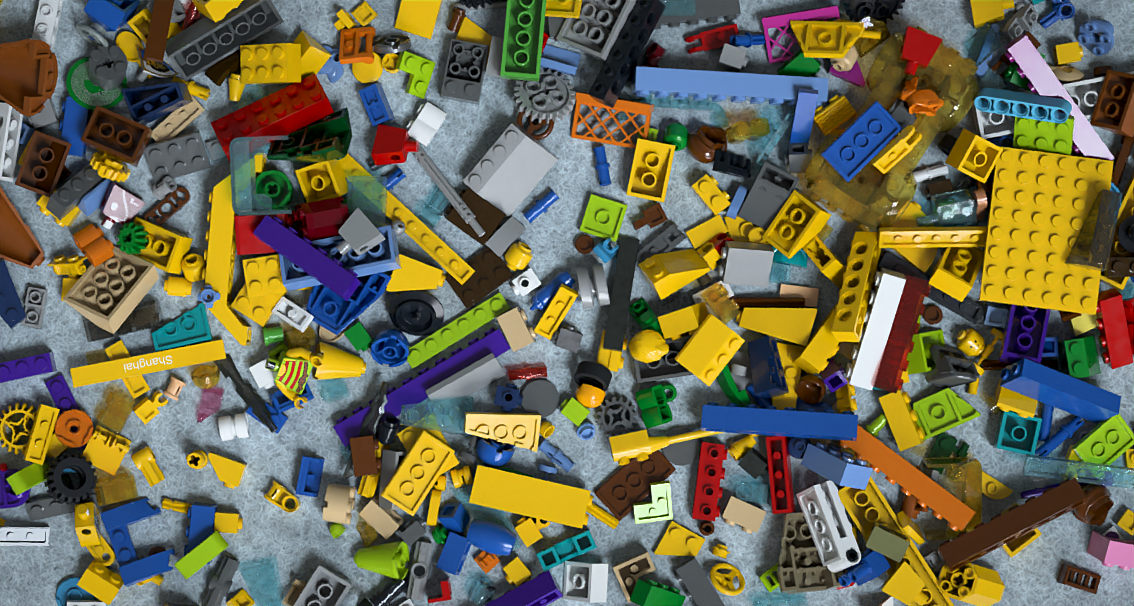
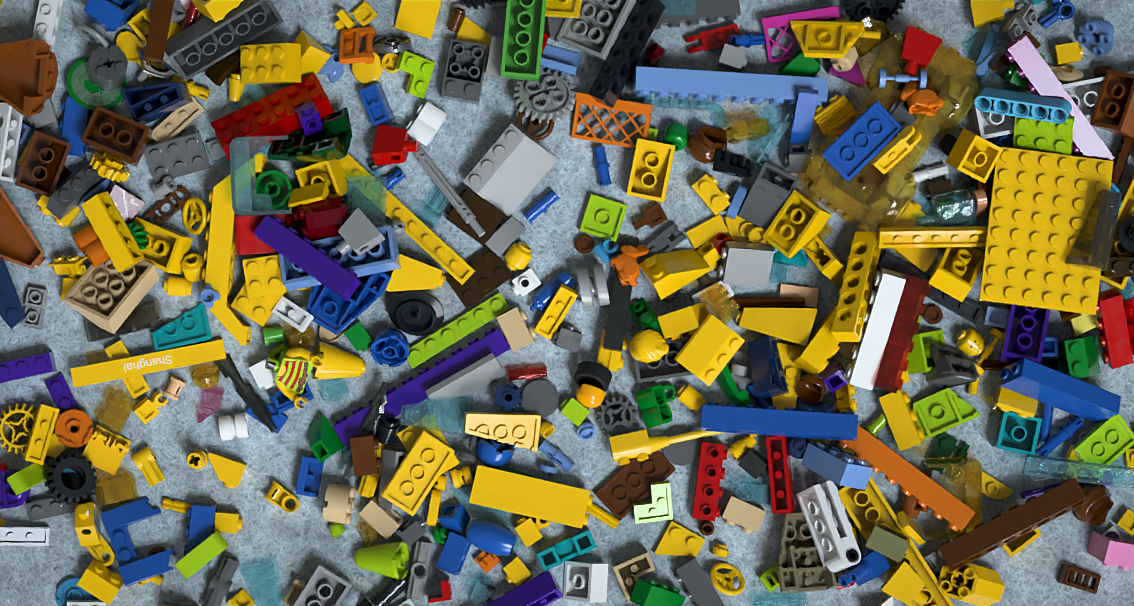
(112, 231): none -> yellow brick
(197, 215): none -> yellow piece
(308, 194): none -> yellow slope
(309, 119): none -> dark purple brick
(324, 440): none -> green slope
(626, 264): none -> orange animal
(690, 397): none -> yellow brick
(922, 78): none -> medium blue wheel

